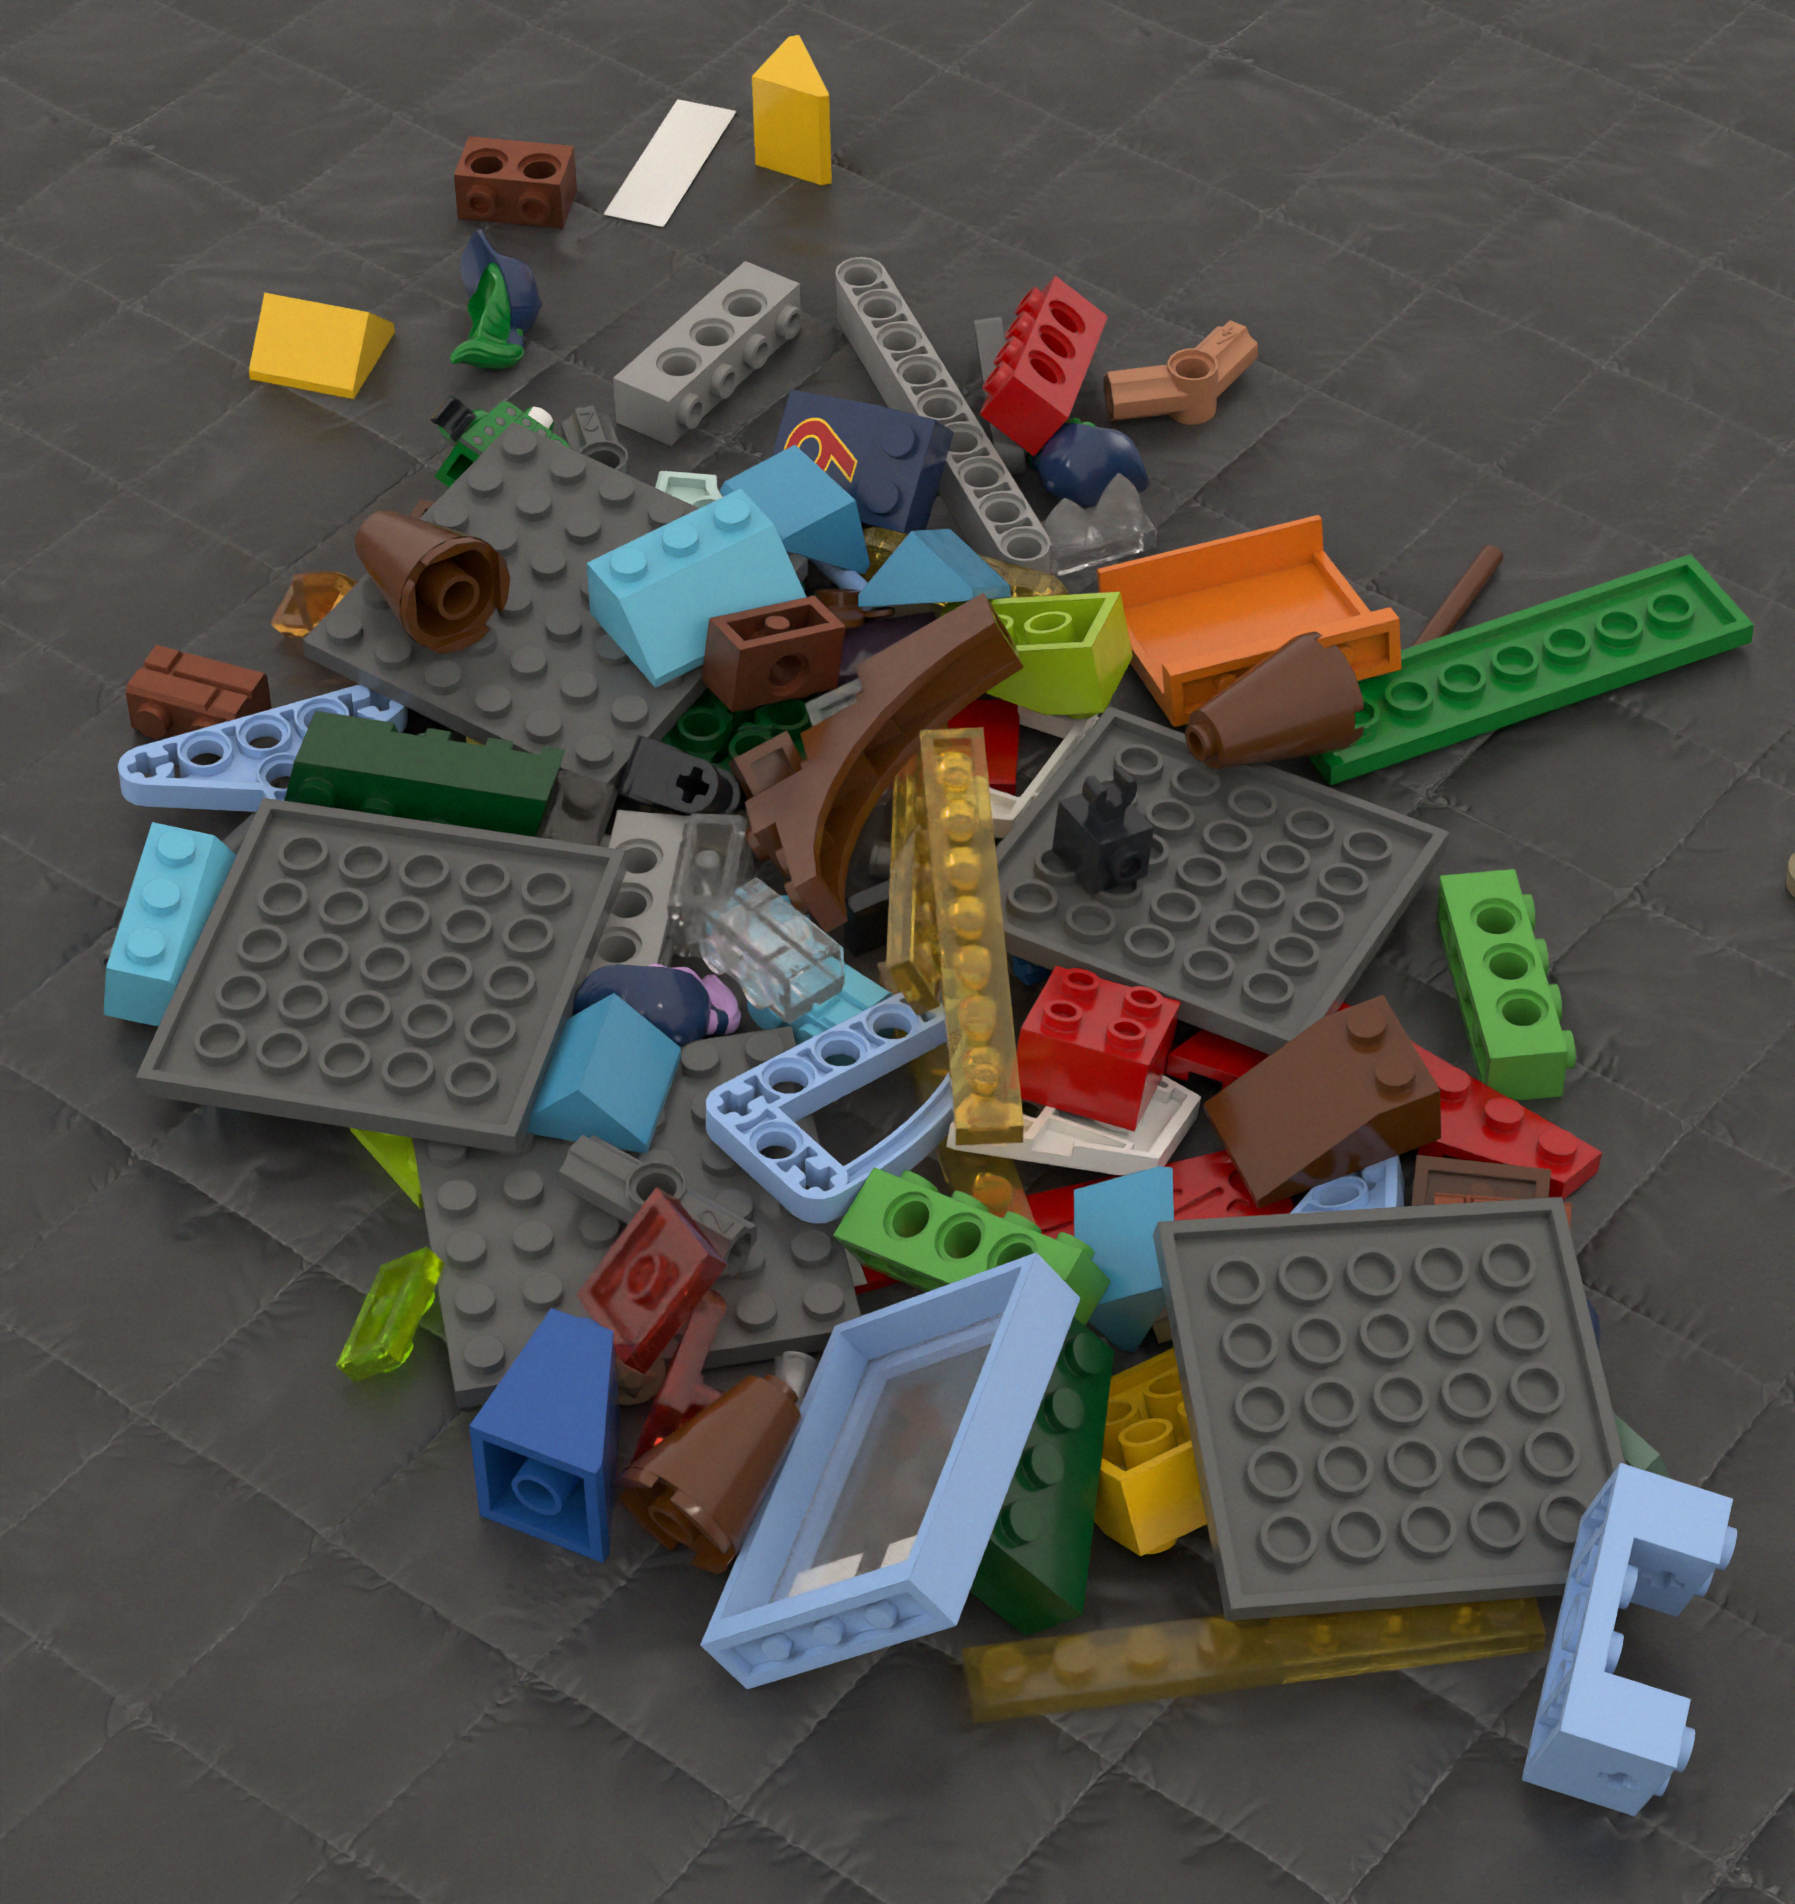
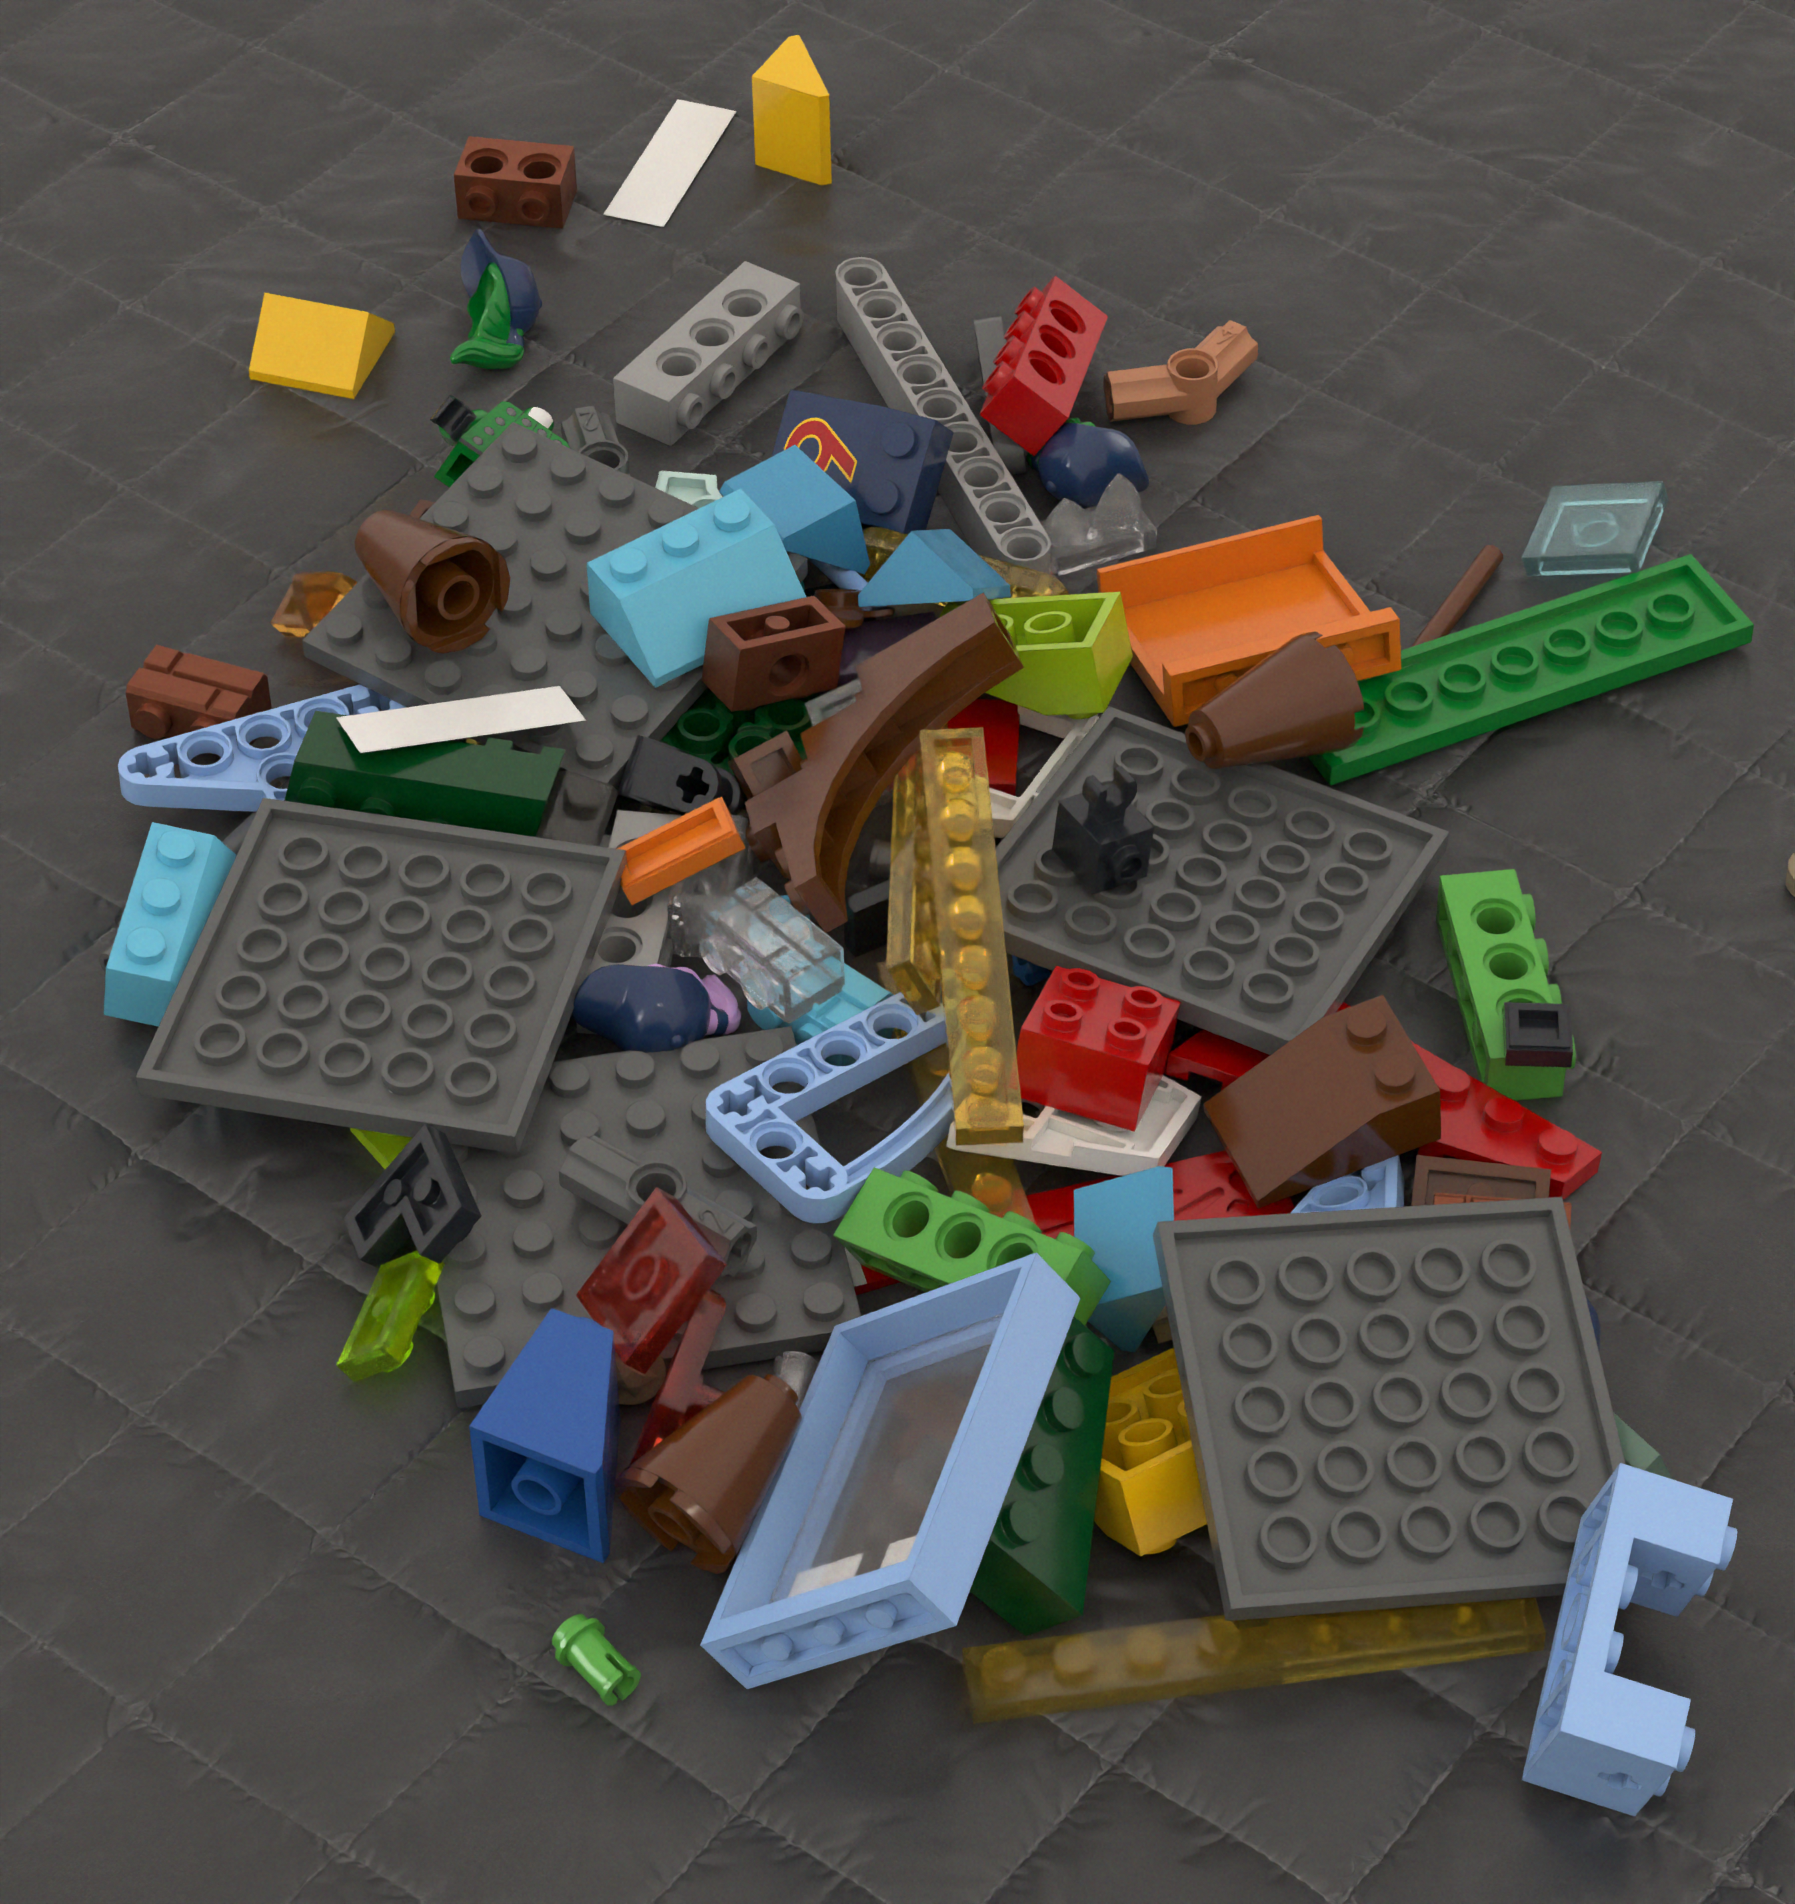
(415, 1197): none -> black plate
(460, 719): none -> white sticker
(582, 1645): none -> bright green pin
(607, 1078): dark azure slope -> none
(679, 850): none -> orange tile
(1537, 1034): none -> black tile
(1595, 528): none -> clear light blue tile

